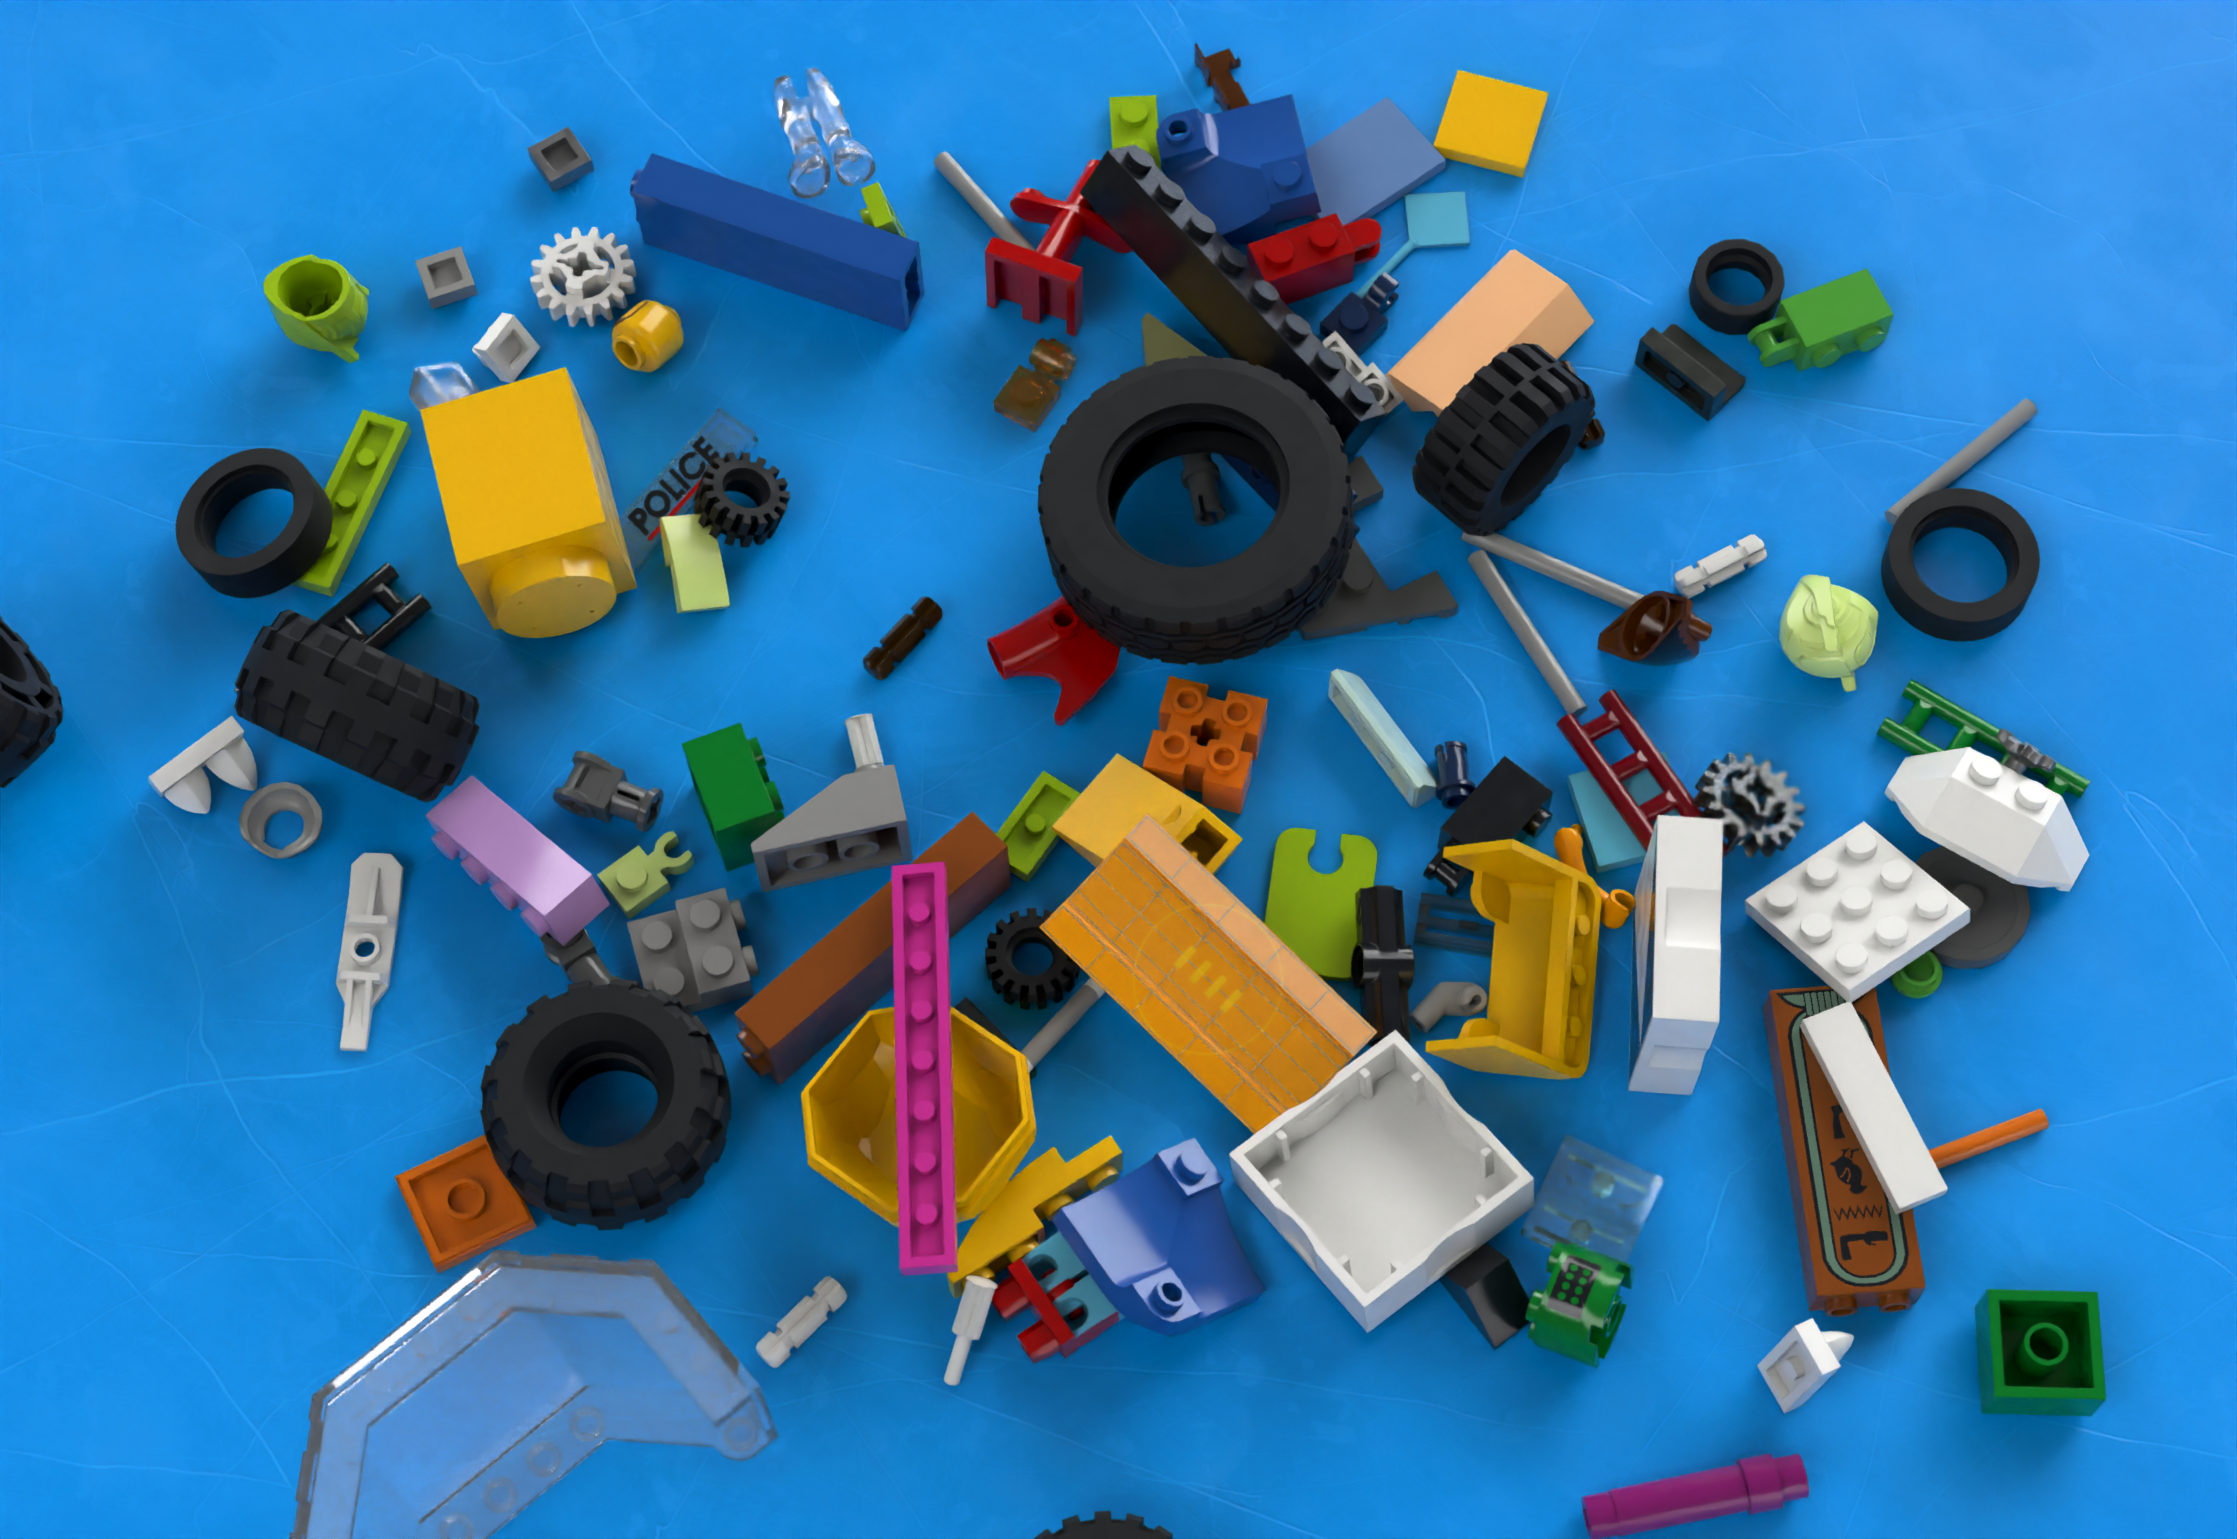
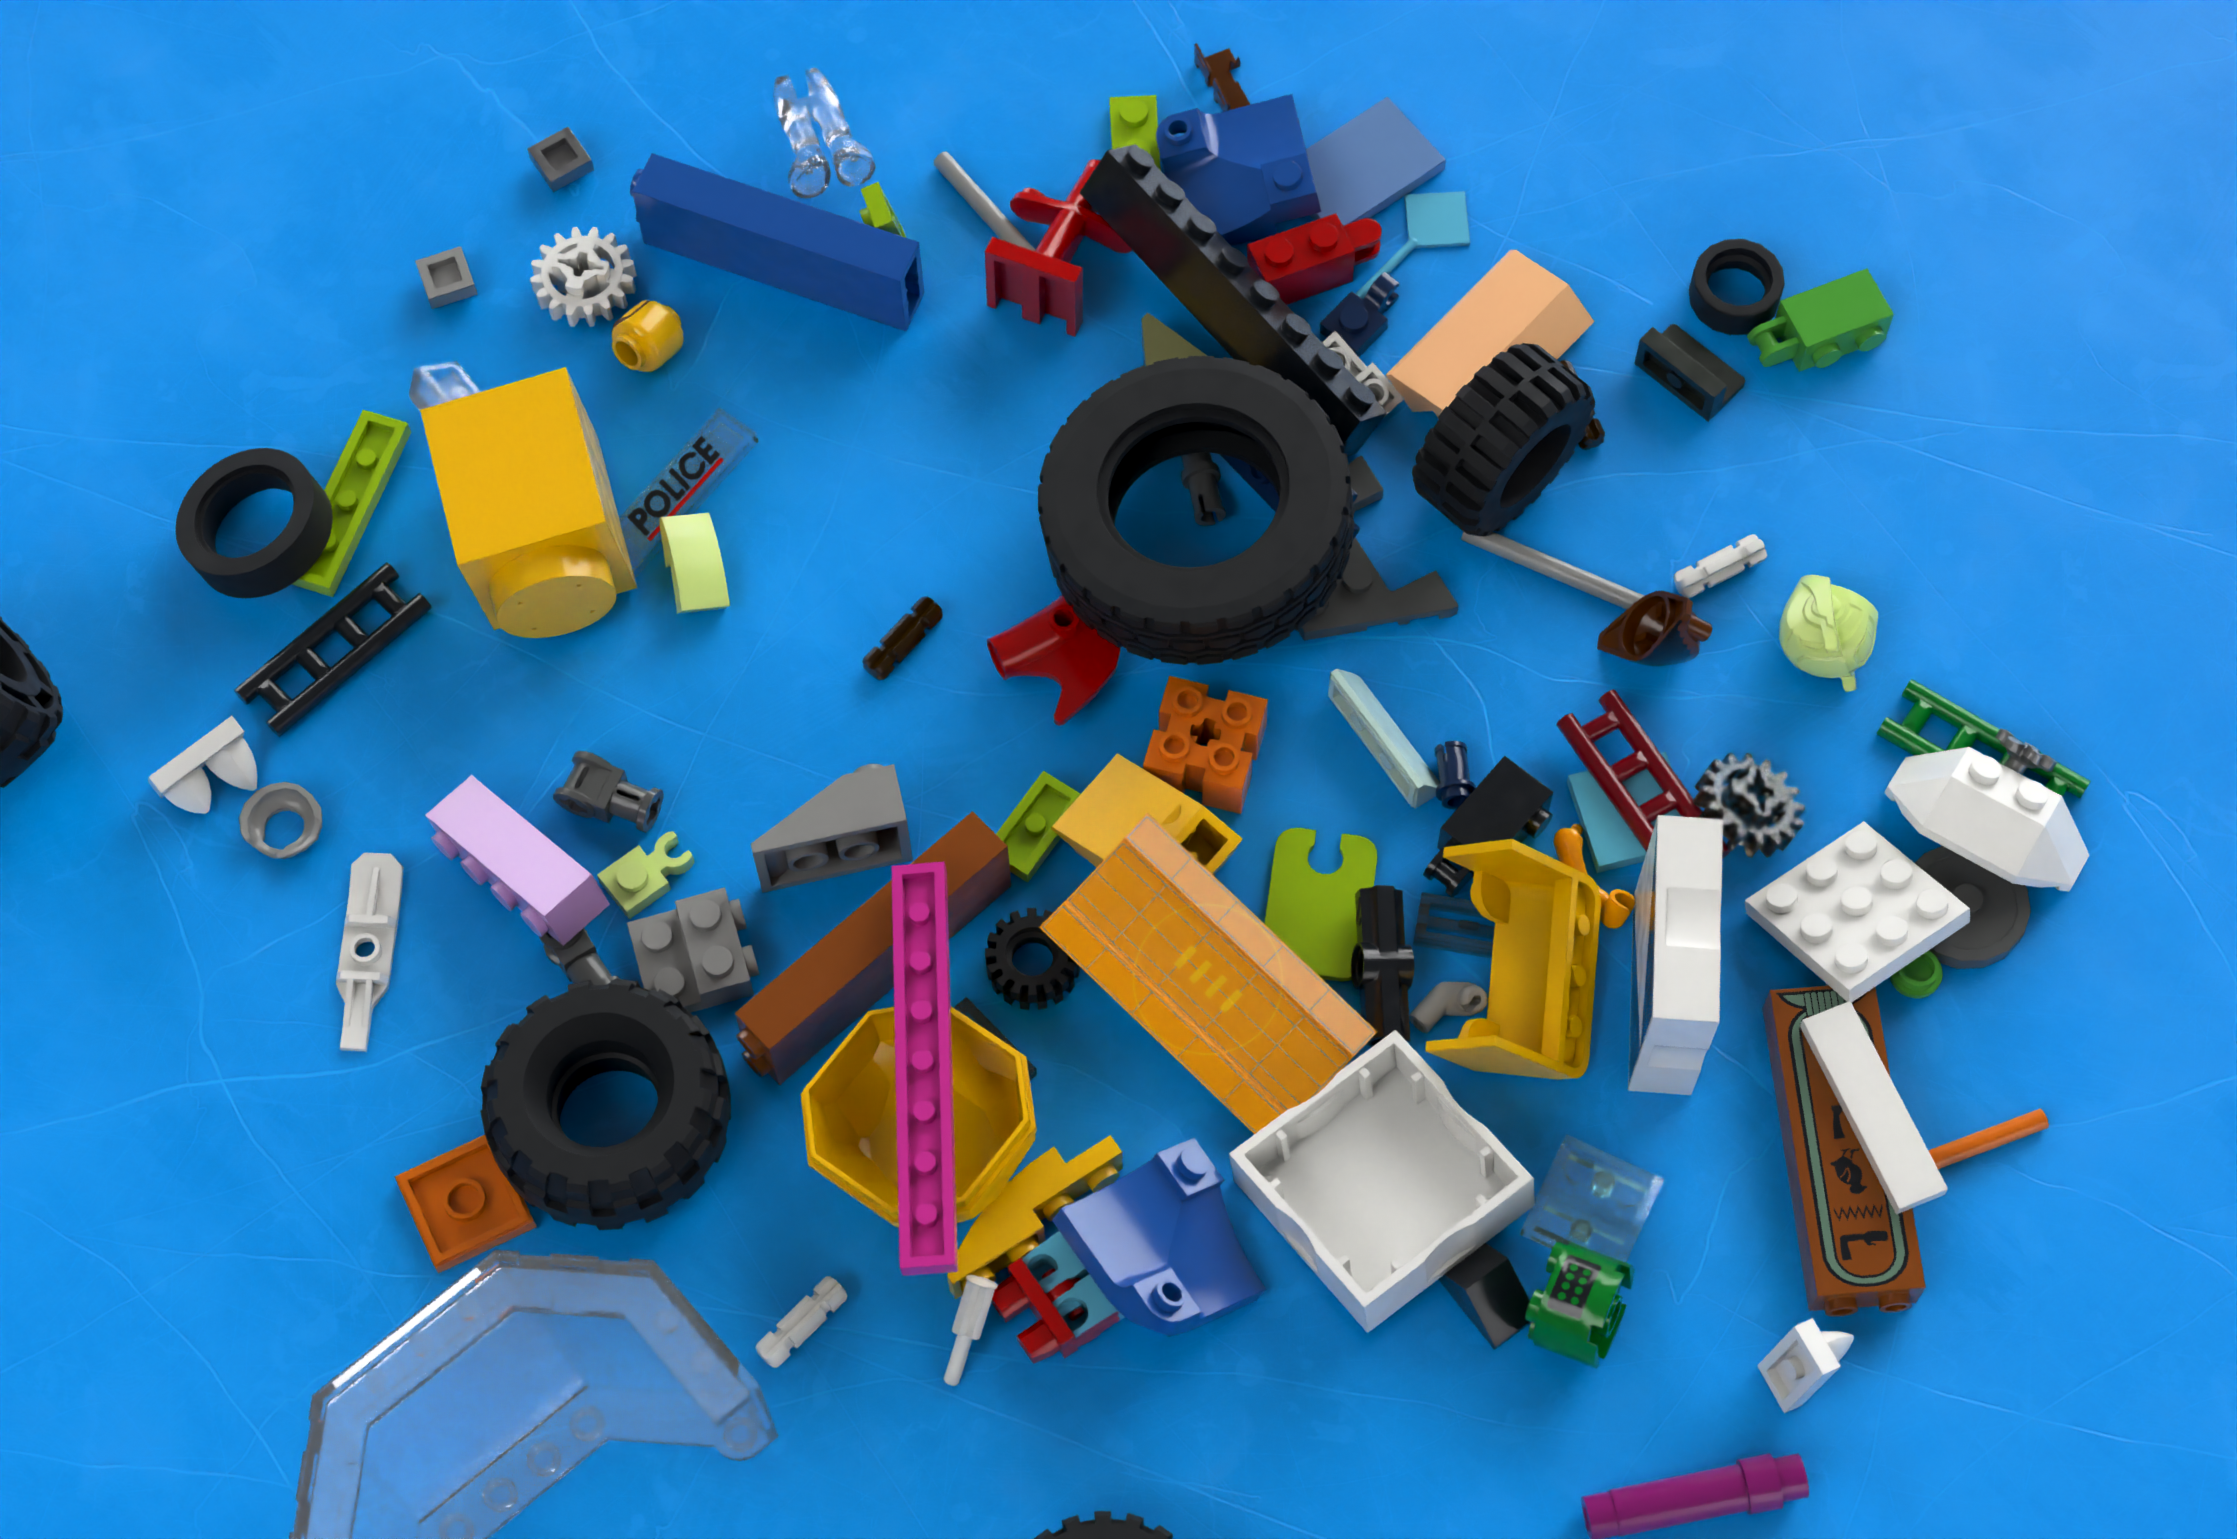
(318, 304): lime helmet -> none
(356, 706): black tyre -> none
(506, 348): white tile -> none
(733, 791): green brick -> none
(751, 480): black tyre -> none
(863, 740): white axle -> none
(1030, 394): clear orange plate -> none
(1062, 1022): light grey bar -> none
(1490, 123): yellow tile -> none
(1527, 633): light grey bar -> none
(1967, 456): light grey bar -> none
(1977, 513): black tyre -> none
(2039, 1352): green brick -> none

